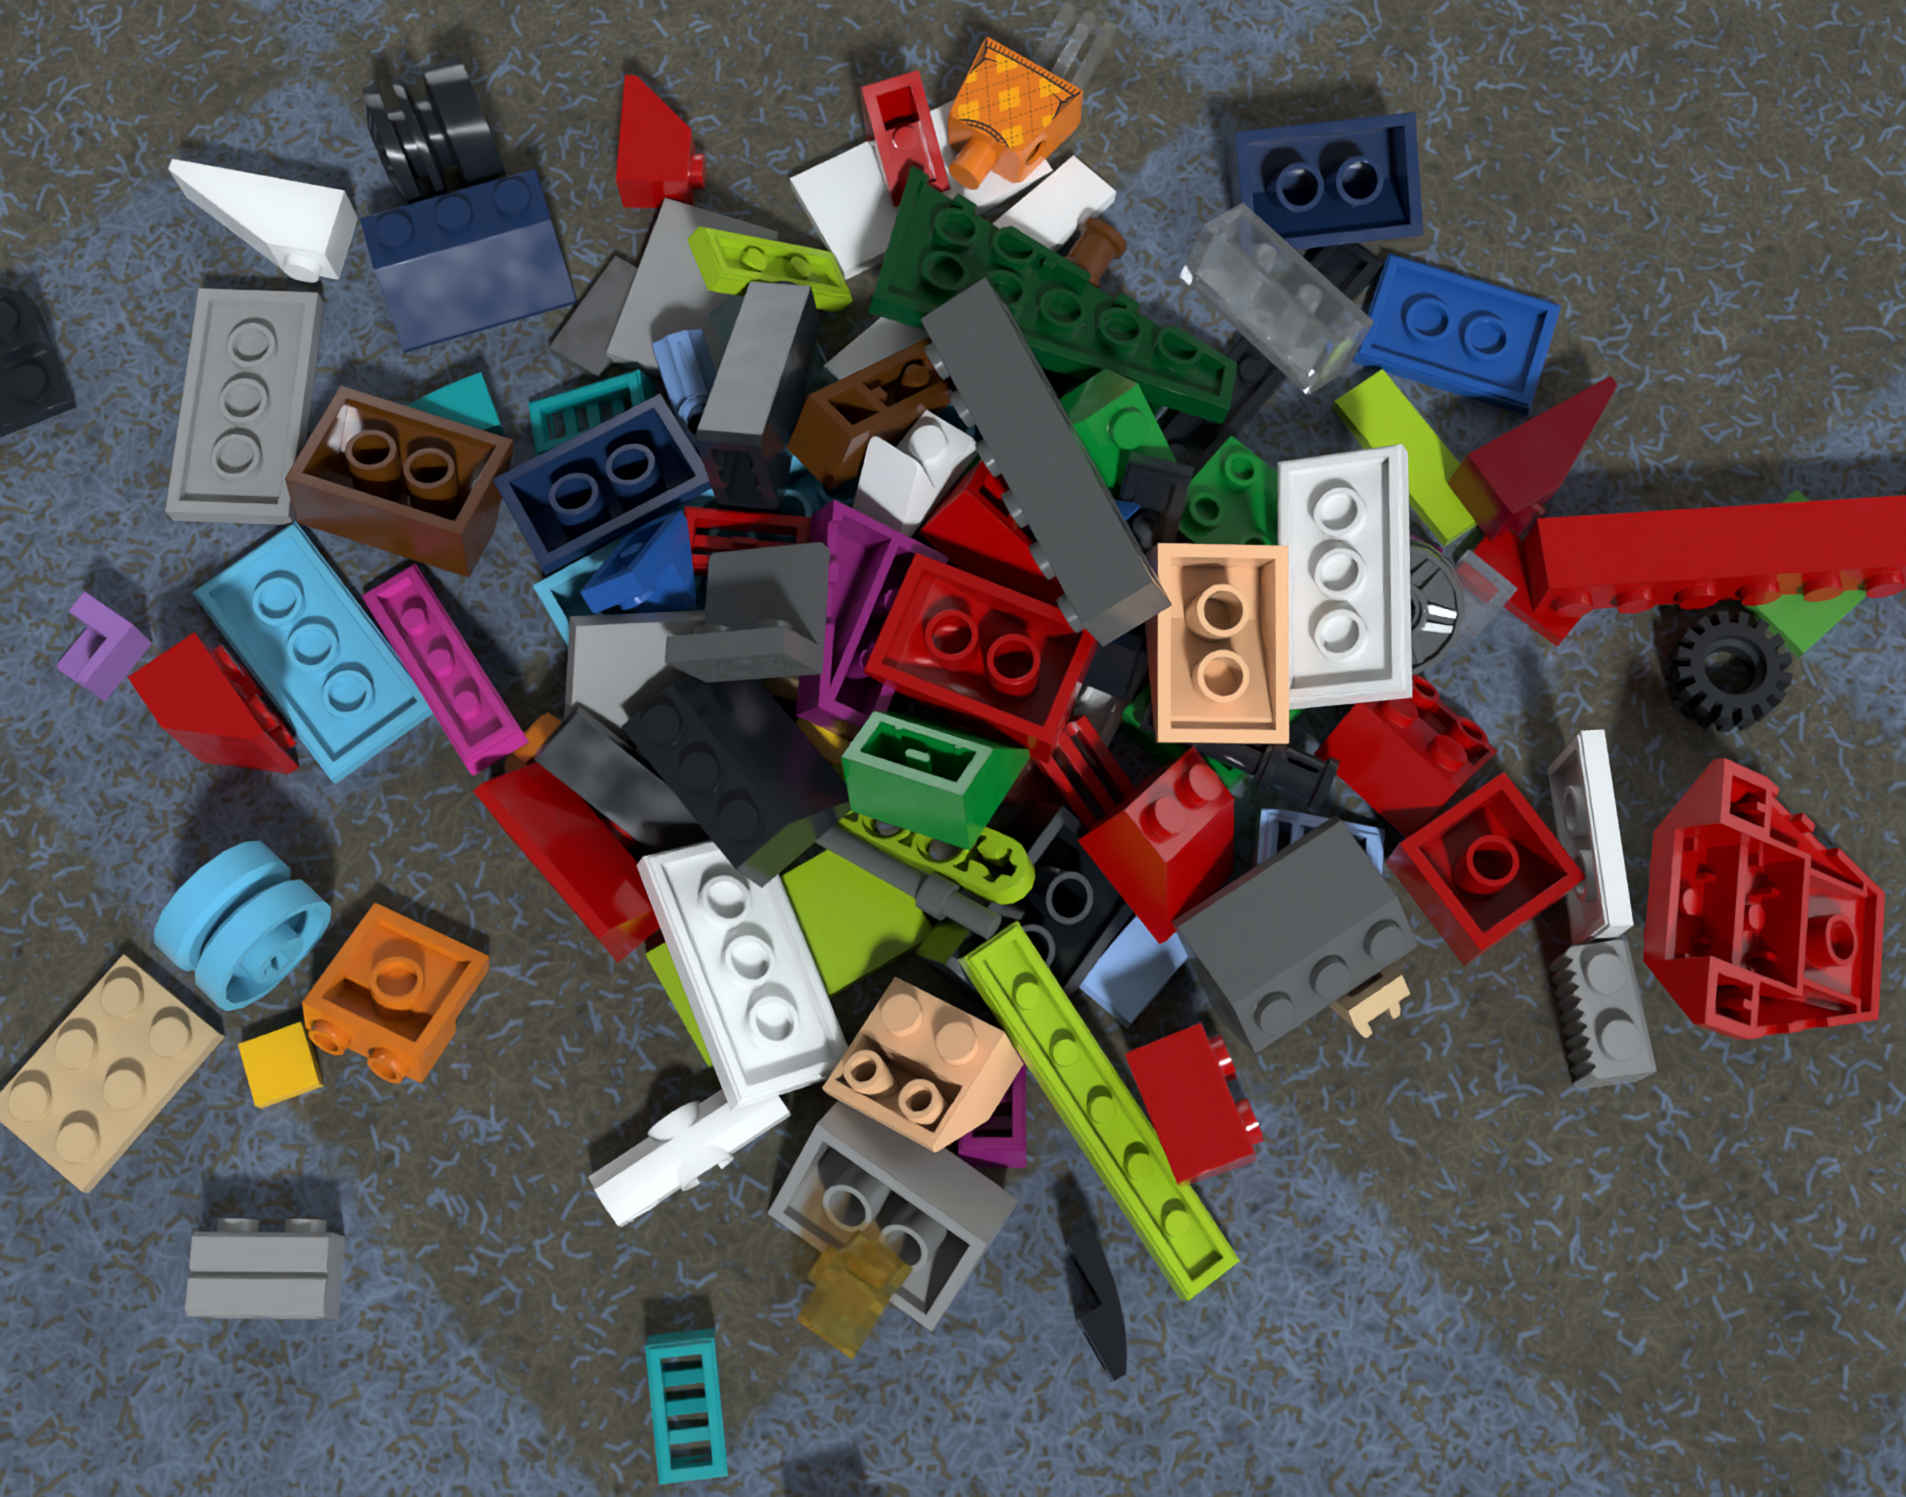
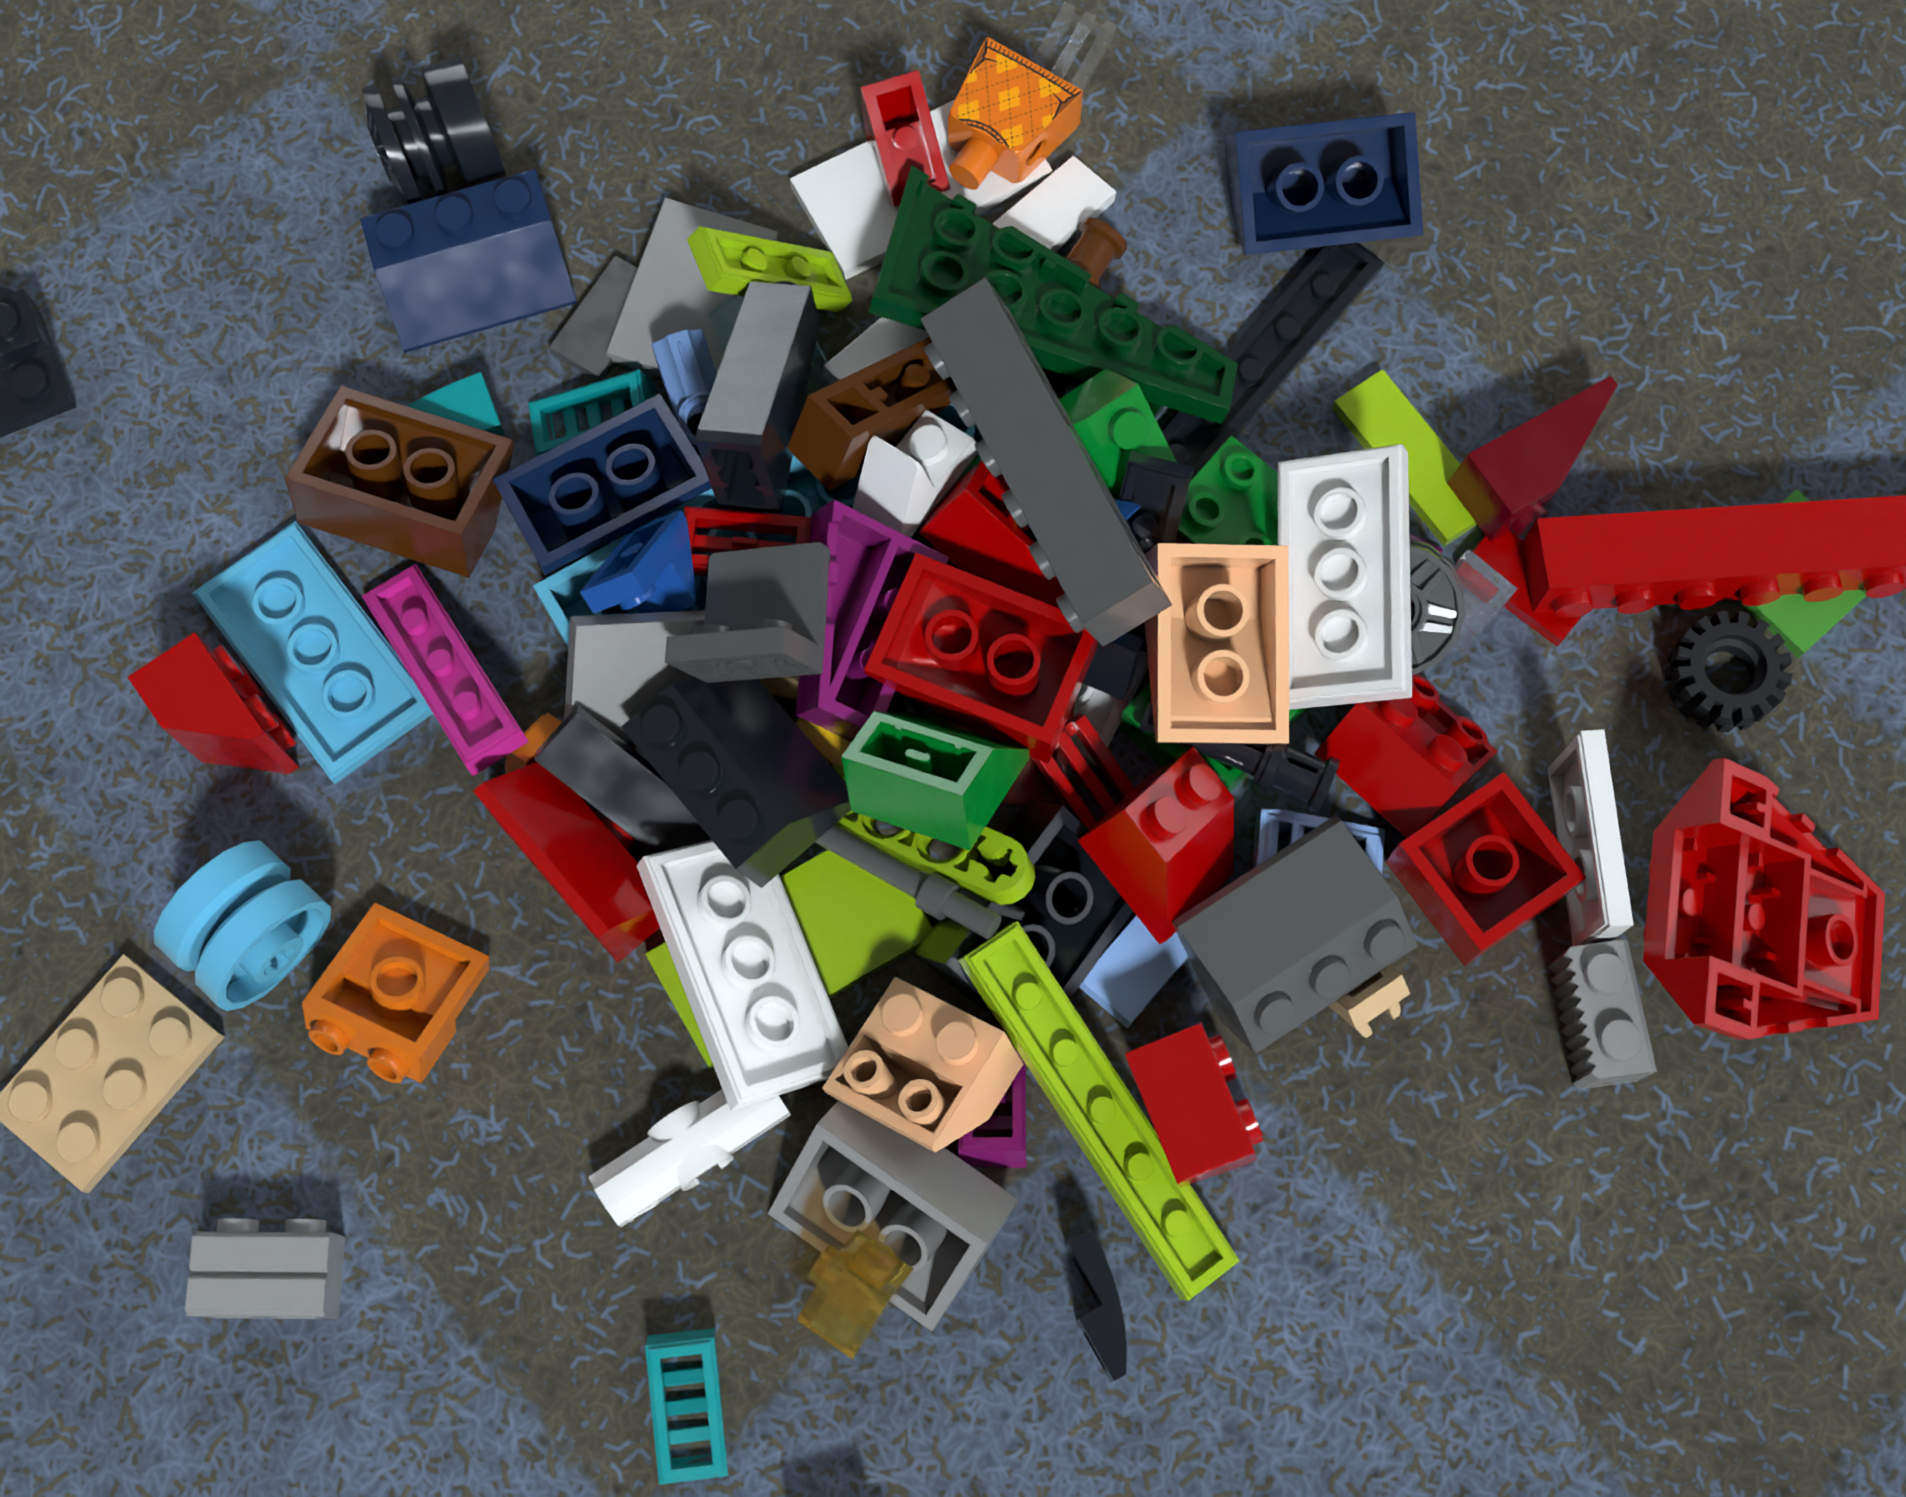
(103, 650): medium lavender panel -> none
(244, 405): light grey plate -> none
(280, 1065): yellow tile -> none
(287, 221): white slope -> none
(655, 151): red slope -> none
(1275, 298): clear brick -> none
(1458, 334): blue tile -> none

